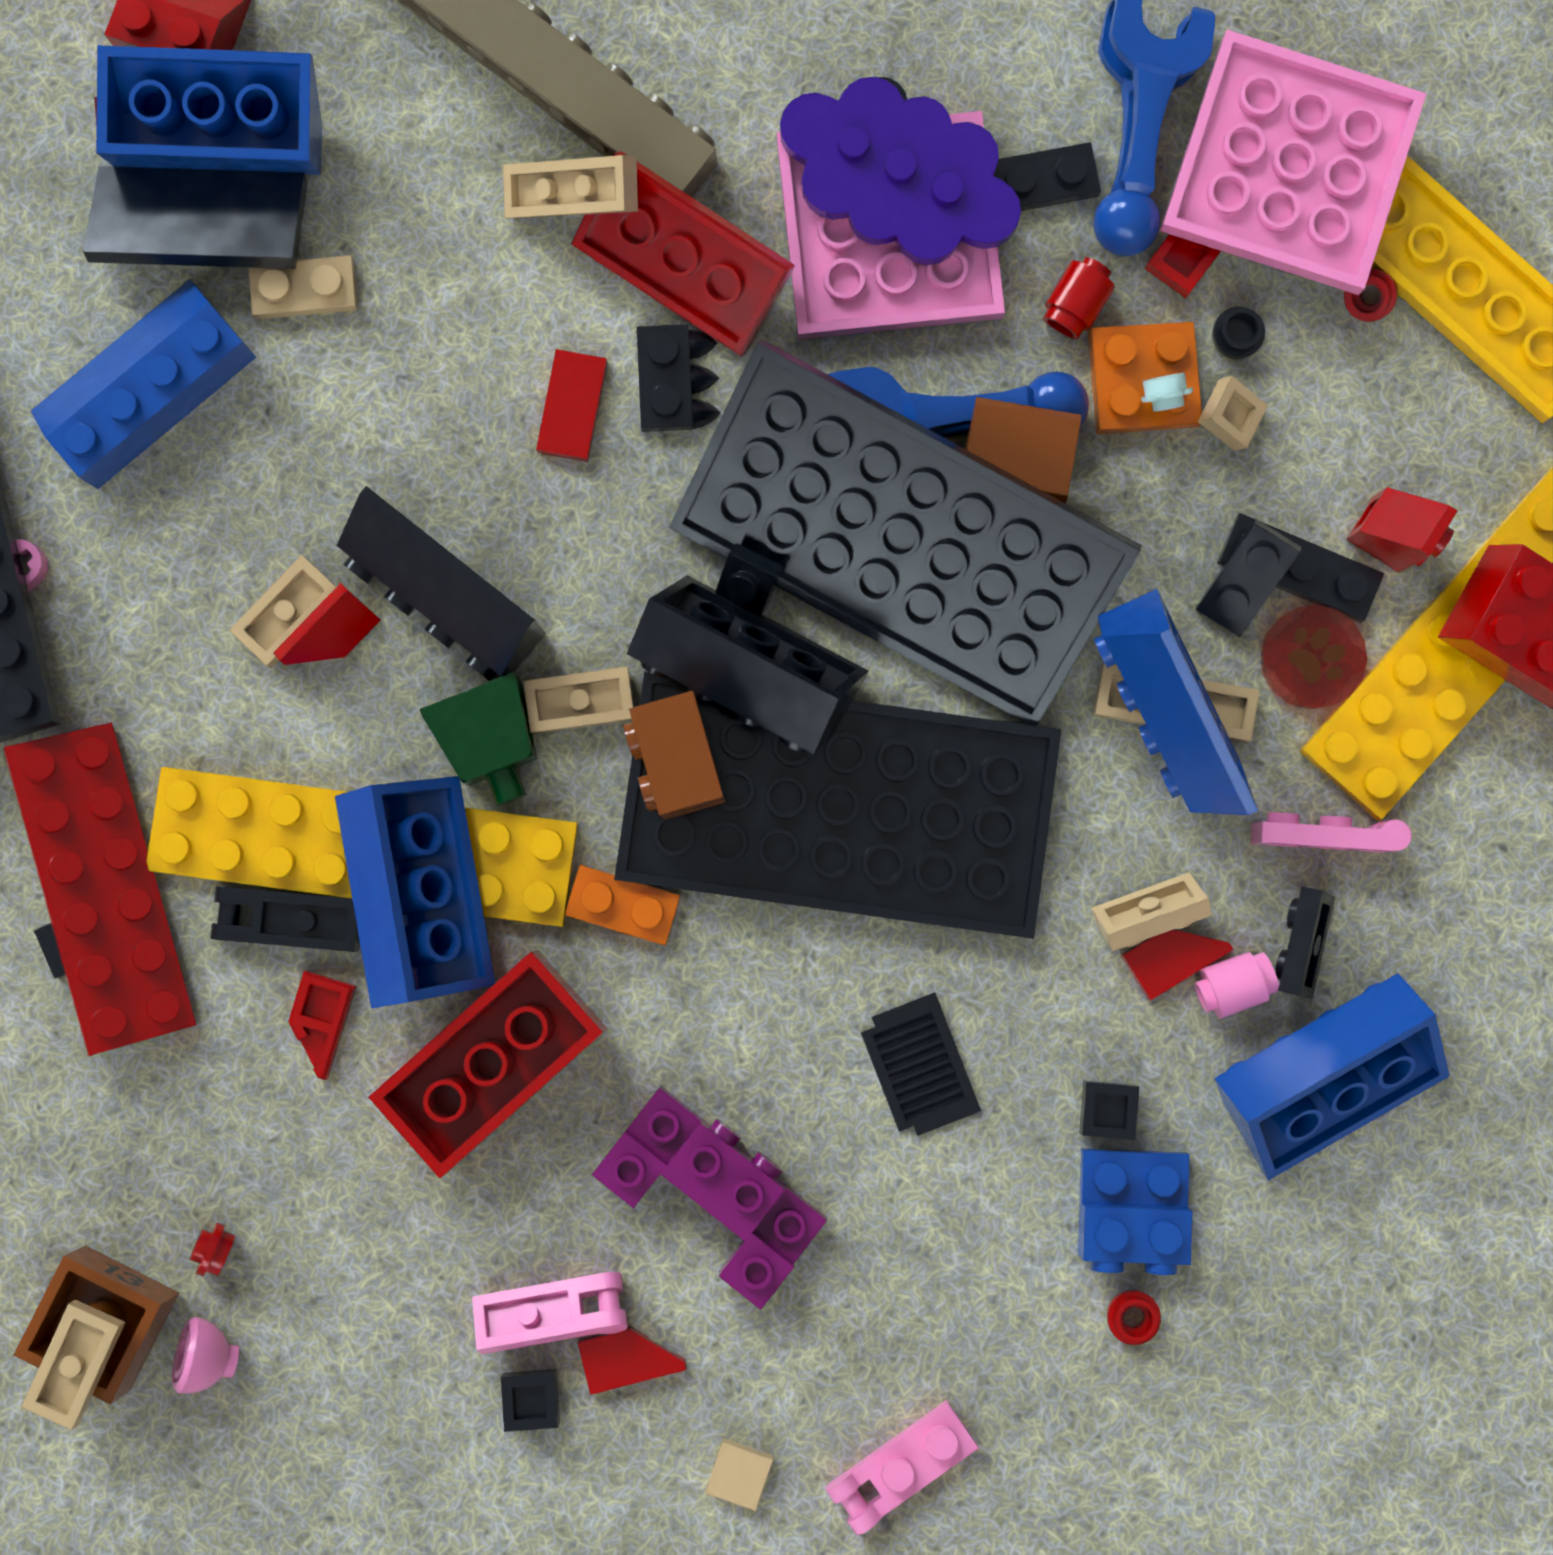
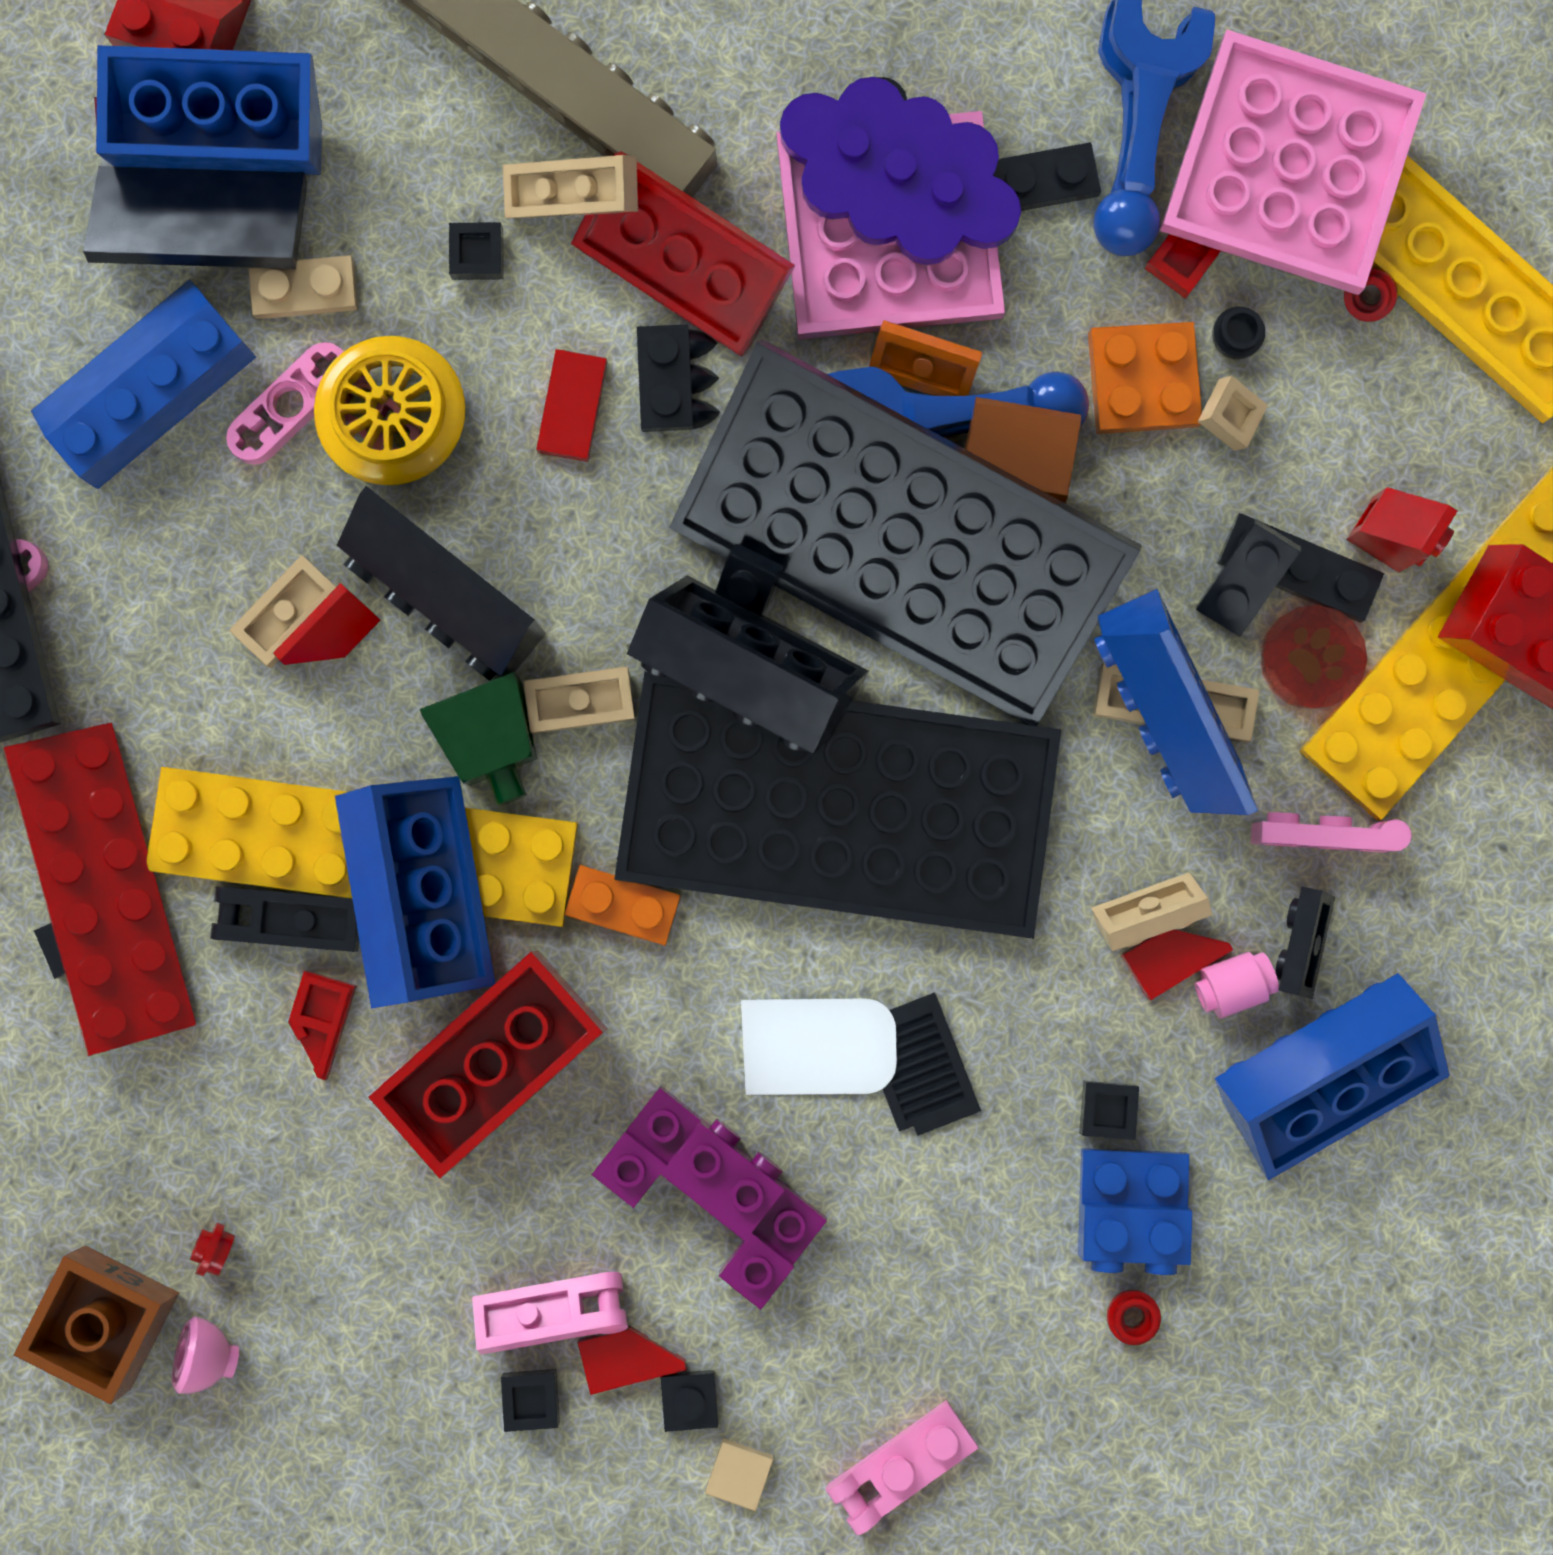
(73, 1364): tan plate -> none
(298, 378): none -> bright pink beam
(417, 456): none -> yellow piece
(476, 251): none -> black plate
(675, 755): dark orange brick -> none
(689, 1400): none -> black plate
(817, 1046): none -> white sticker
(925, 361): none -> orange plate
(1079, 297): red brick -> none
(1166, 391): light aqua plate -> none

